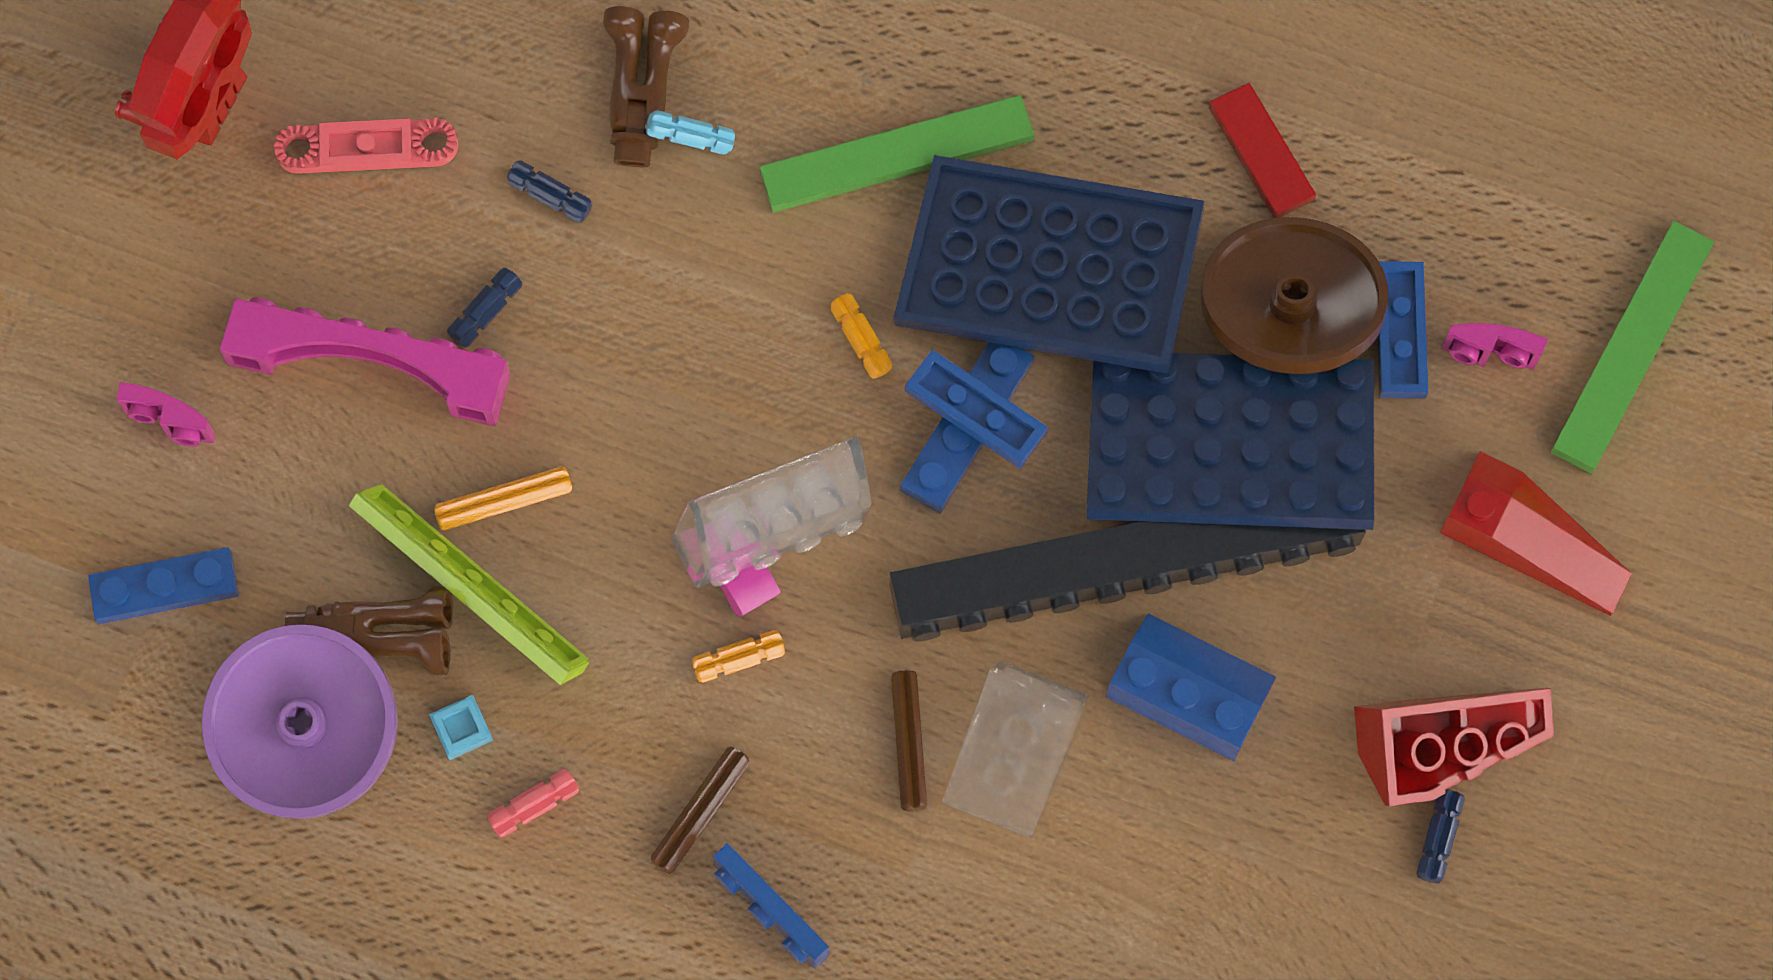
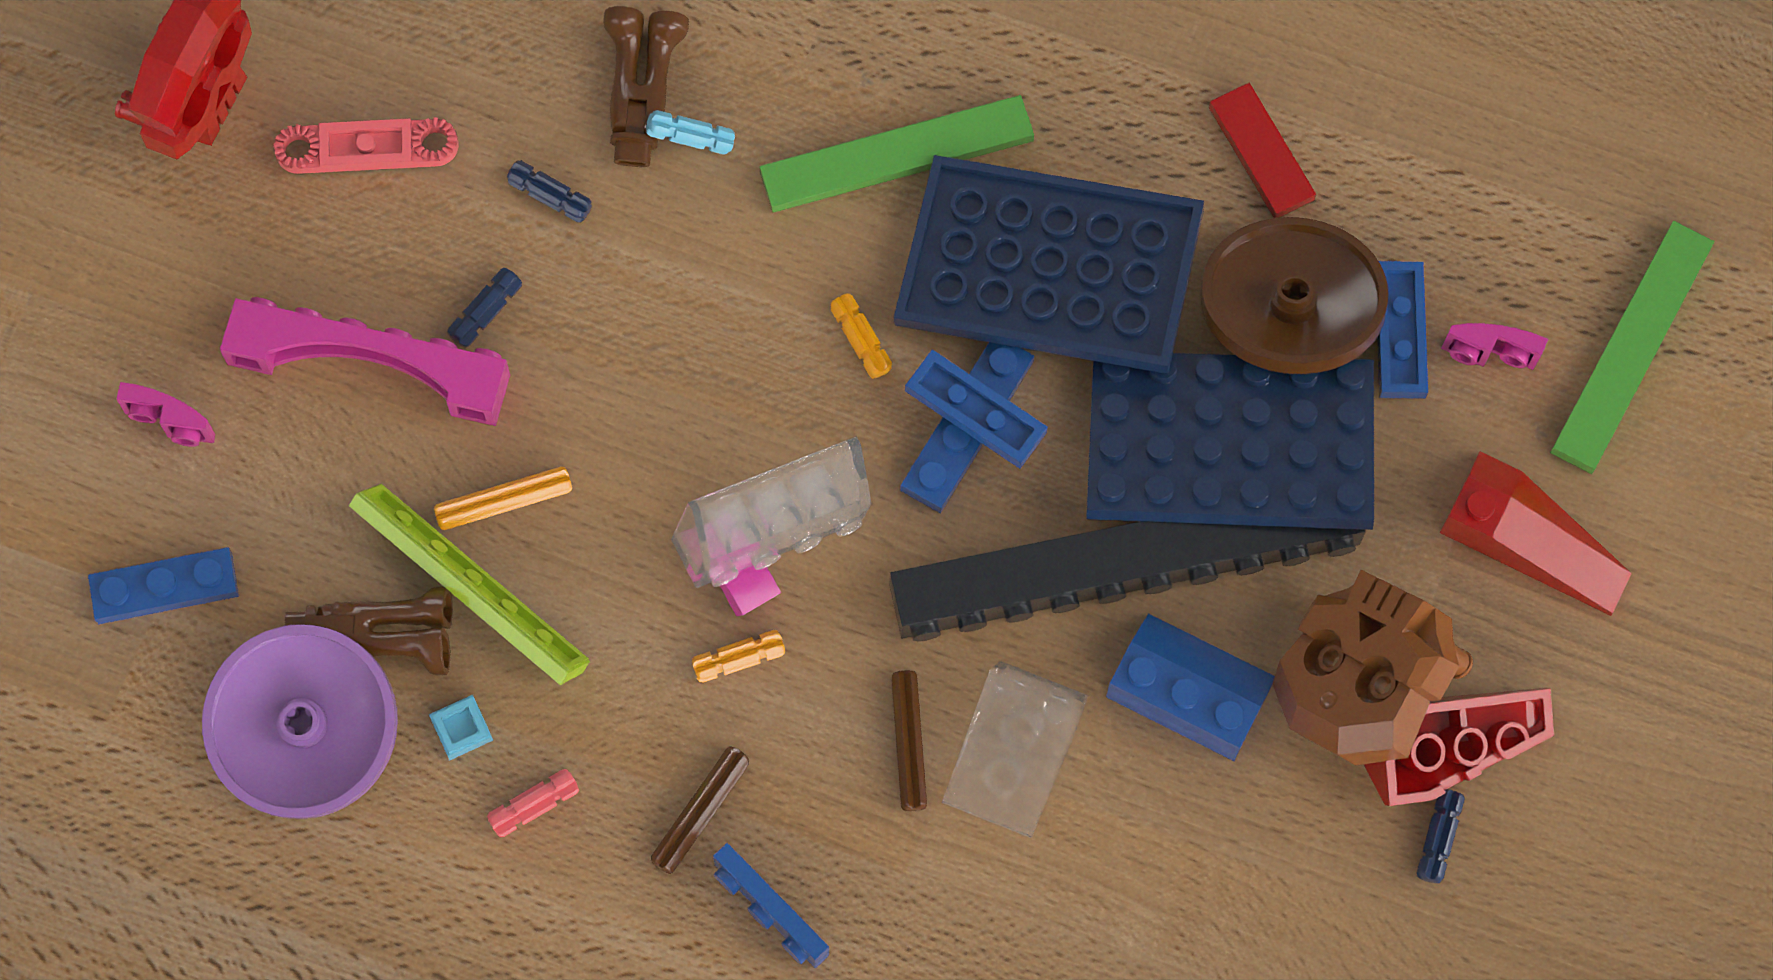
(1379, 641): none -> dark orange brick

